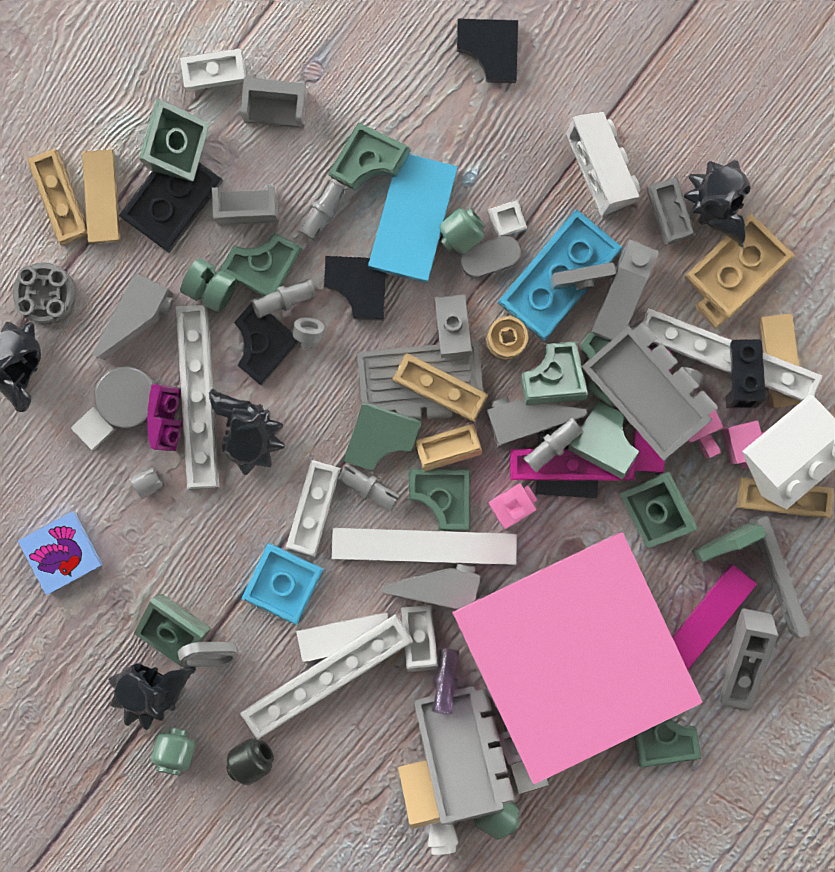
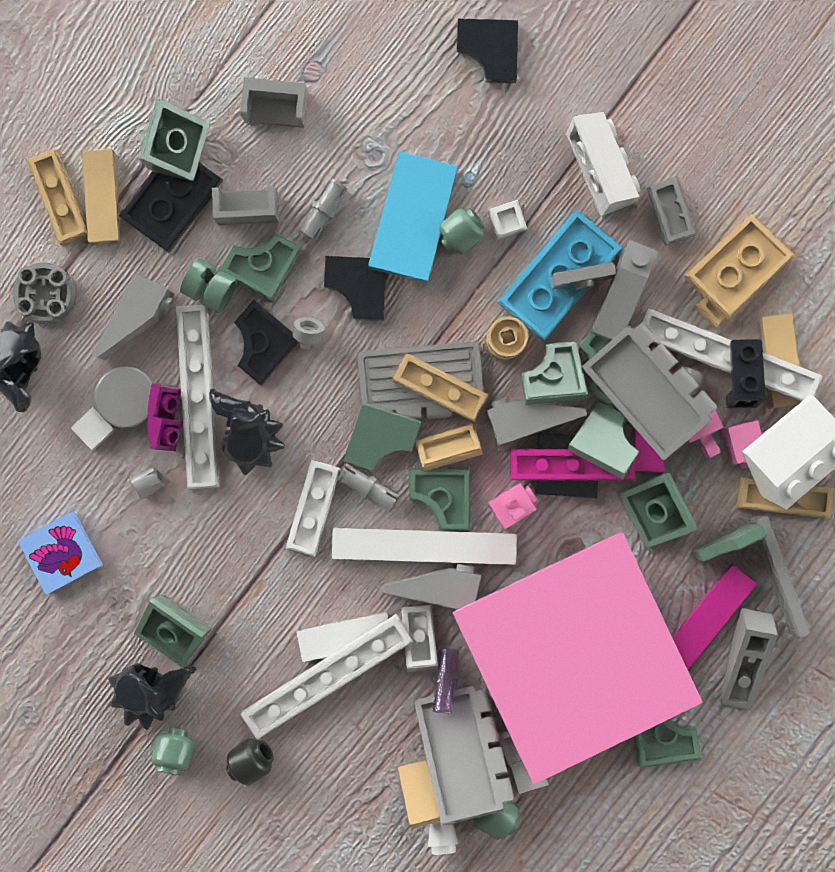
(208, 654): light grey tile -> none
(213, 69): white plate -> none
(282, 583): medium azure tile -> none
(283, 298): light grey pin -> none
(368, 155): sand green tile -> none
(453, 326): light grey plate -> none
(491, 257): light grey tile -> none
(553, 445): light grey pin -> none
(719, 197): black head -> none

